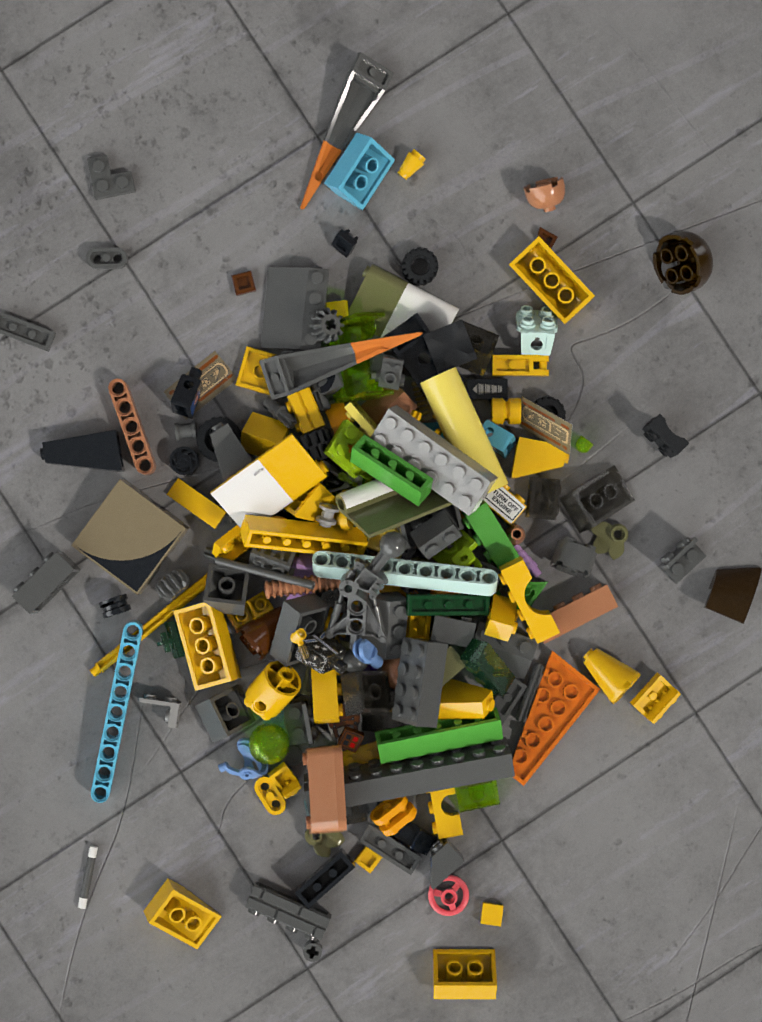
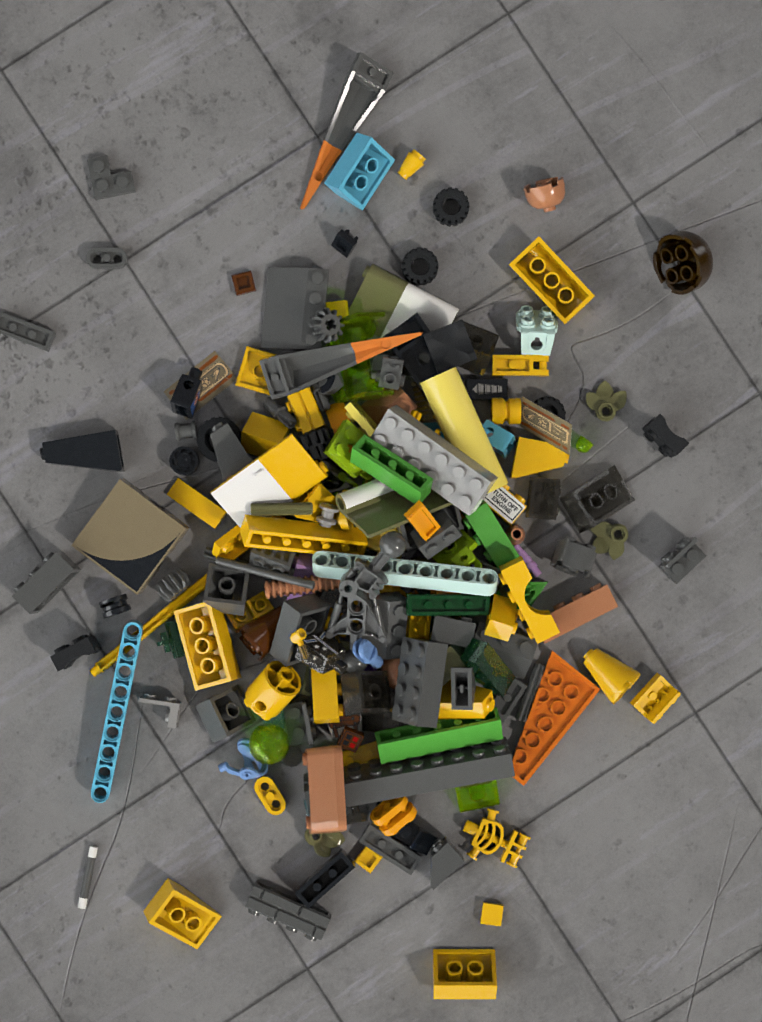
(67, 654): none -> black brick
(126, 418): nougat beam -> none
(272, 509): none -> olive axle
(285, 780): yellow bracket -> none
(317, 954): dark grey bush -> none
(422, 520): none -> light orange tile
(445, 823): yellow arch -> none
(449, 902): coral piece -> none
(451, 194): none -> black tyre
(462, 688): none -> dark grey slope
(477, 830): none -> yellow piece
(547, 237): reddish brown tile -> none
(607, 399): none -> olive plate
(733, 592): dark brown slope -> none

